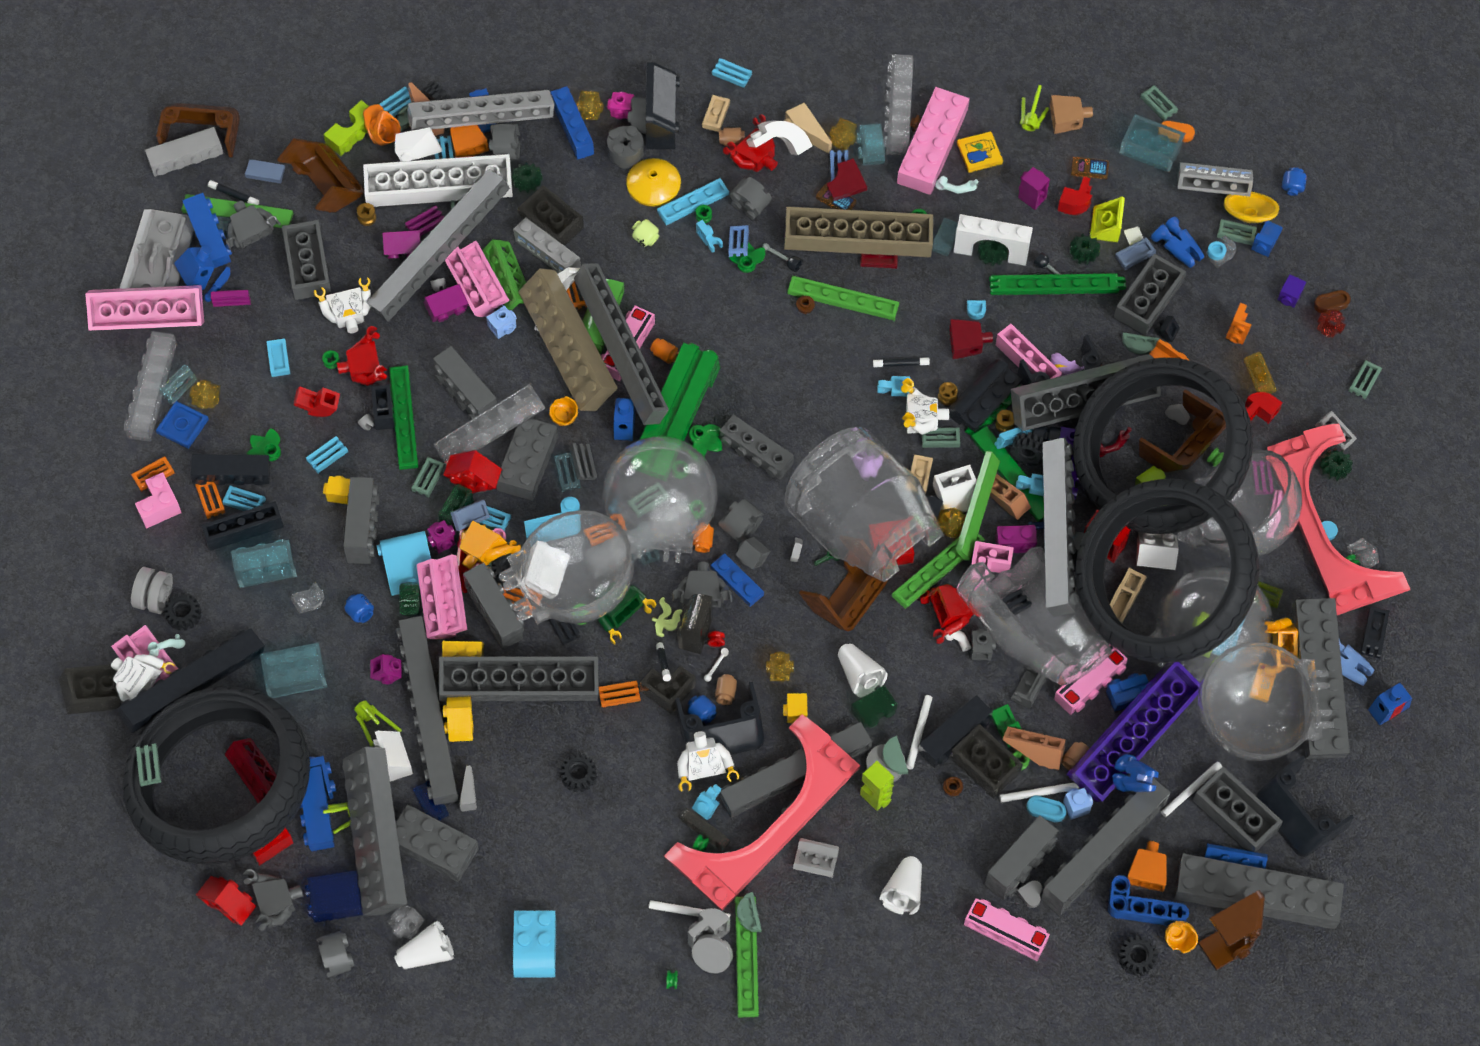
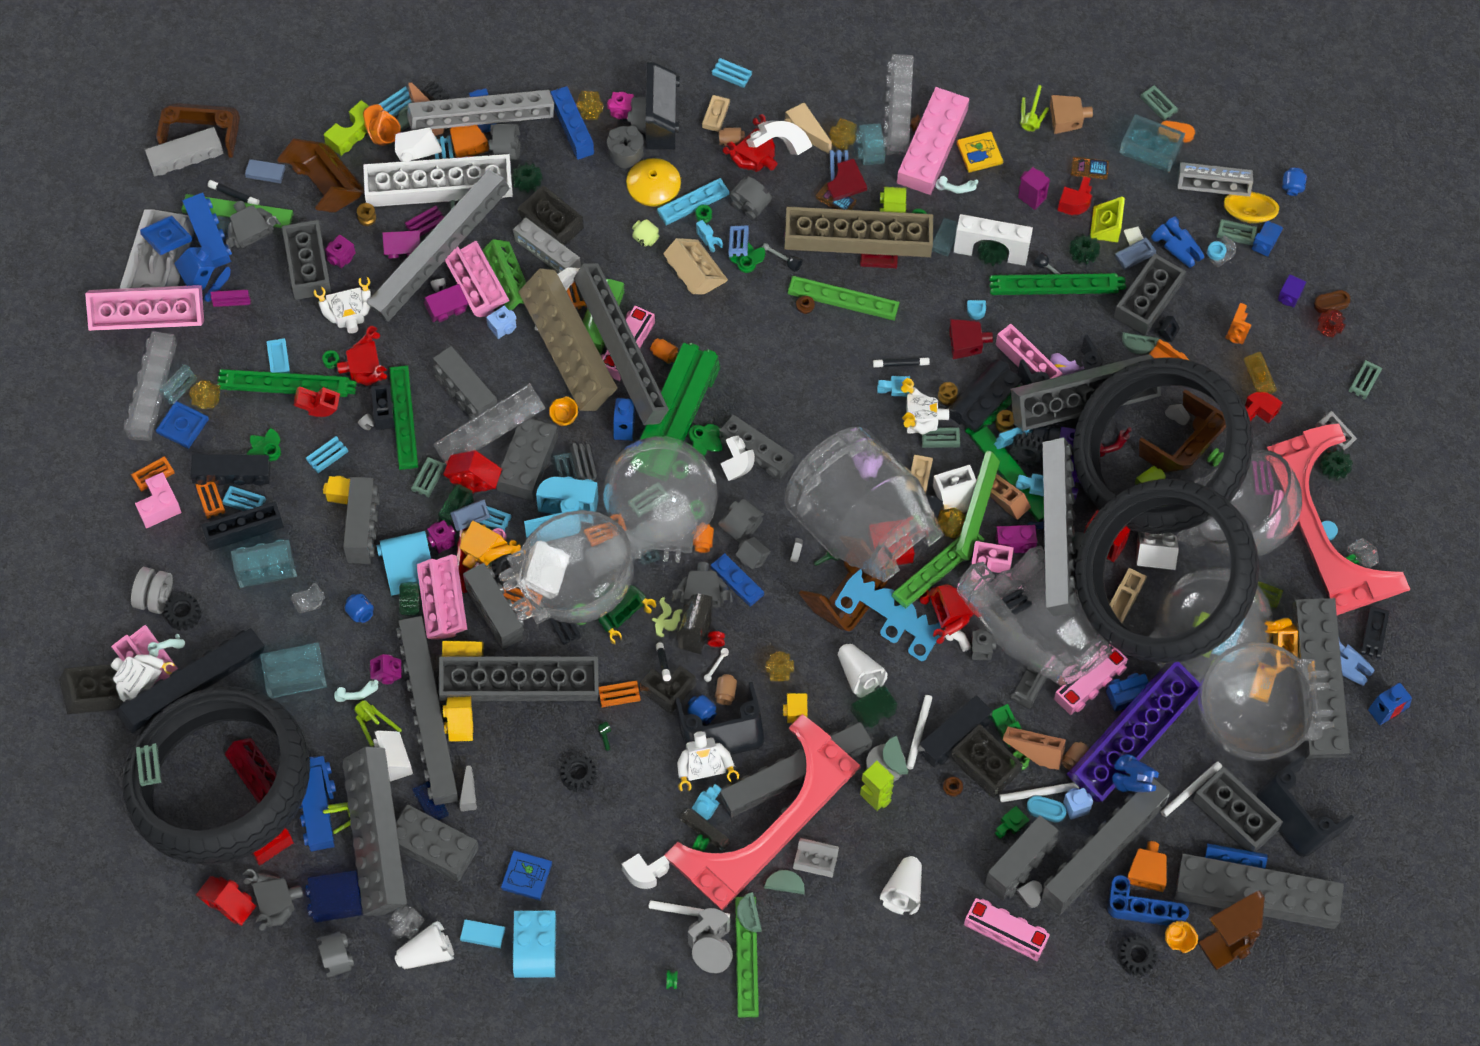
(166, 235): none -> blue tile
(282, 382): none -> green hinge
(340, 251): none -> magenta brick
(341, 694): none -> light aqua piece
(482, 933): none -> medium azure tile
(526, 875): none -> blue tile
(555, 489): none -> medium azure brick
(603, 729): none -> dark green hand
(642, 875): none -> white brick
(694, 266): none -> tan slope
(742, 460): none -> white brick
(785, 881): none -> sand green tile
(893, 200): none -> lime brick
(898, 616): none -> dark azure piece
(1012, 821): none -> green plate

